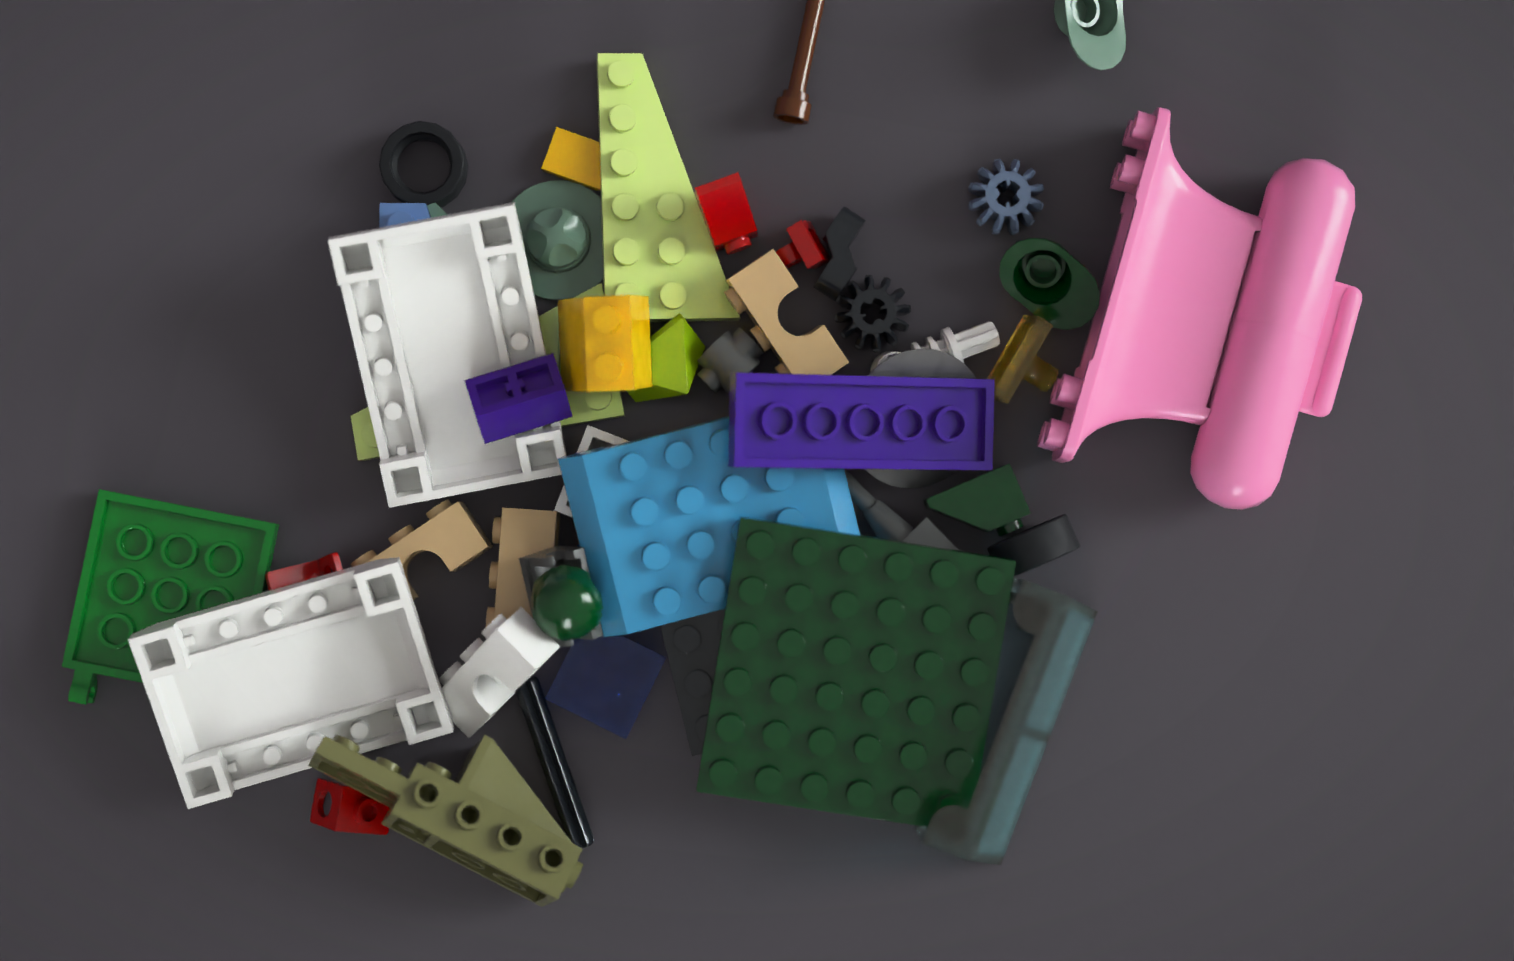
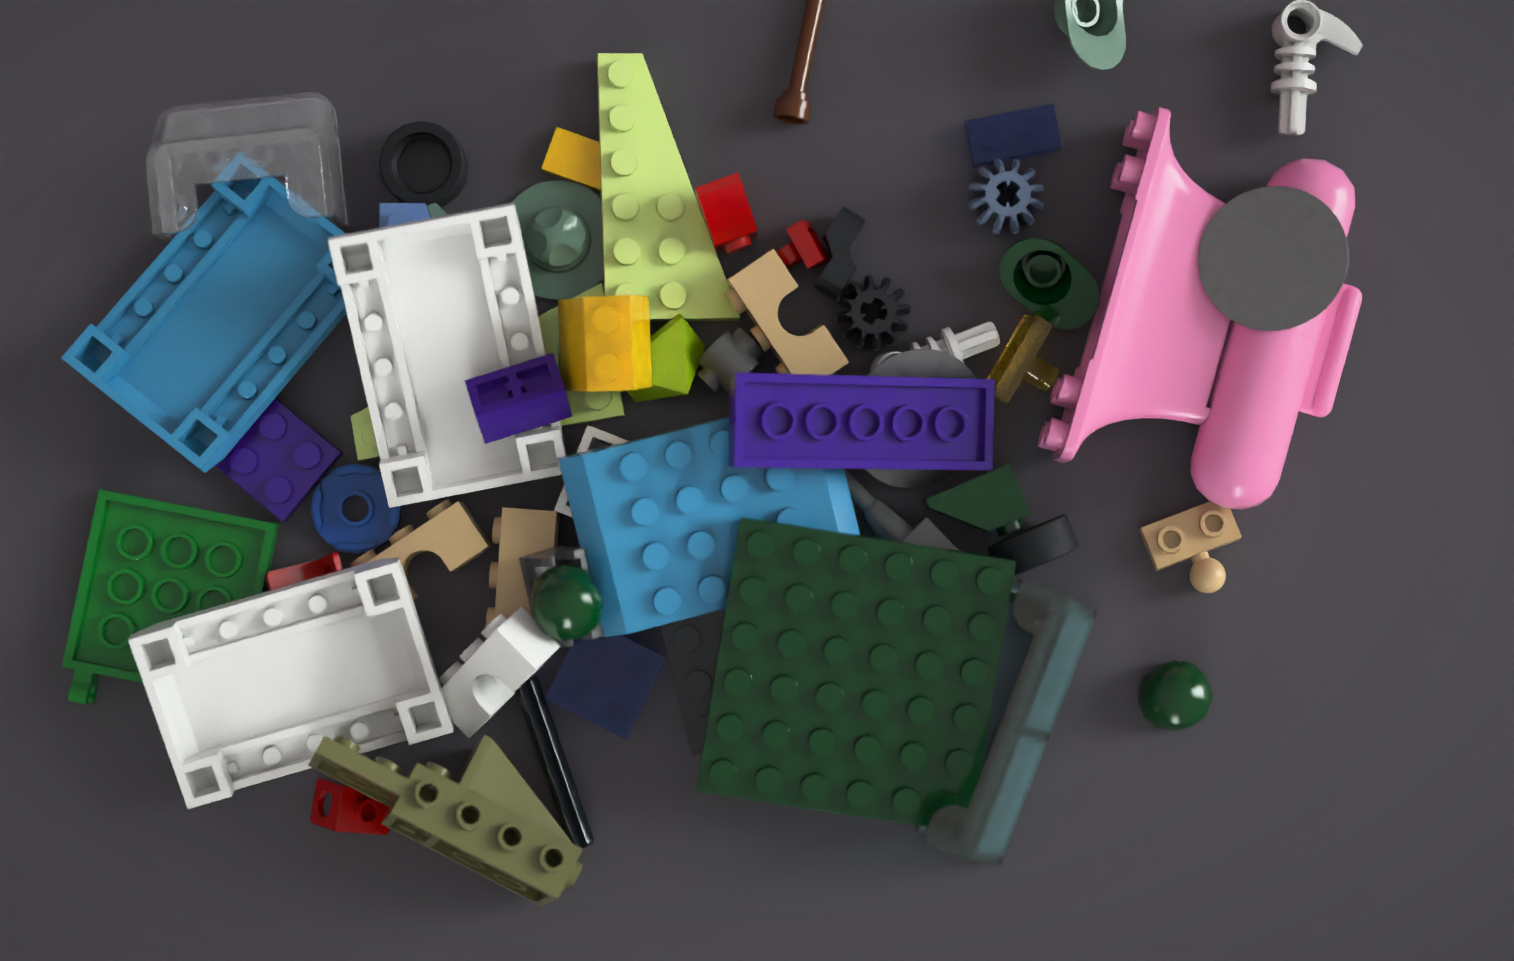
(218, 320): none -> dark azure slope
(245, 141): none -> clear windscreen
(280, 460): none -> dark purple plate
(330, 515): none -> blue tile
(1013, 135): none -> clear blue plate
(1175, 695): none -> dark green hair
(1193, 536): none -> tan plate
(1273, 258): none -> flat silver sticker
(1294, 57): none -> white piece

